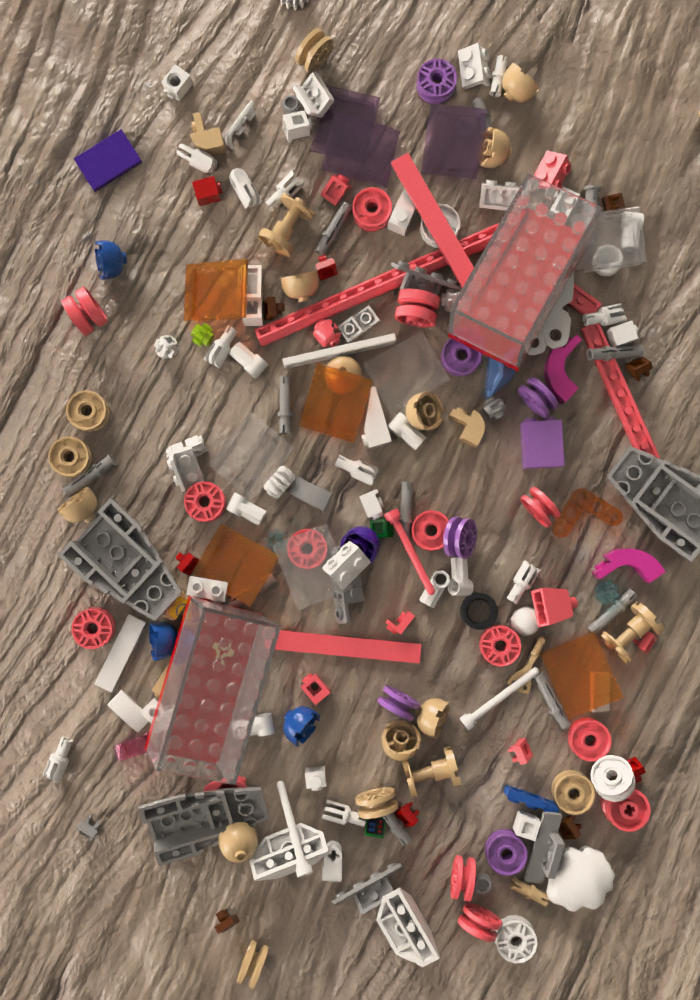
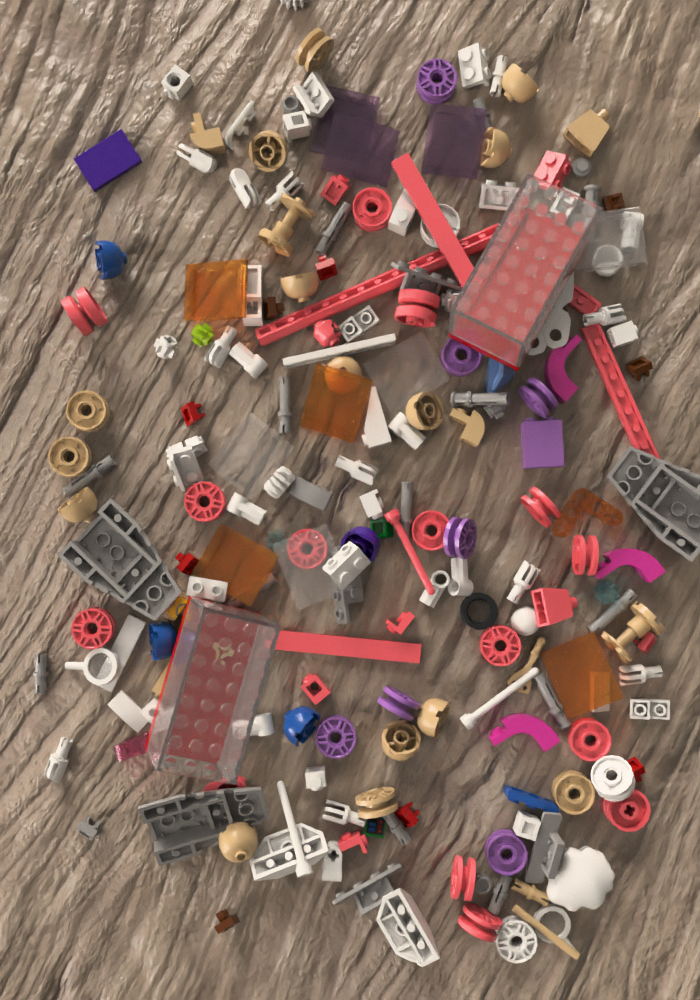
(40, 673): none -> light grey pin
(99, 666): none -> white piece
(191, 414): none -> red tile
(207, 190): red brick -> none
(252, 964): tan wheel -> none
(268, 150): none -> tan cylinder
(338, 748): none -> medium lavender wheel
(352, 839): none -> coral bracket
(439, 770): tan piece -> none
(471, 399): none -> light grey pin
(499, 894): none -> light grey pin
(522, 751): coral tile -> none
(526, 724): none -> dark pink arch
(546, 932): none -> tan bar
(556, 920): none -> piece
(568, 828): reddish brown tile -> none
(581, 167): none -> light grey plate
(585, 555): none -> coral wheel
(588, 131): none -> tan torso
(608, 353): light grey pin -> none
(638, 674): none -> white arm
(649, 709): none -> white slope

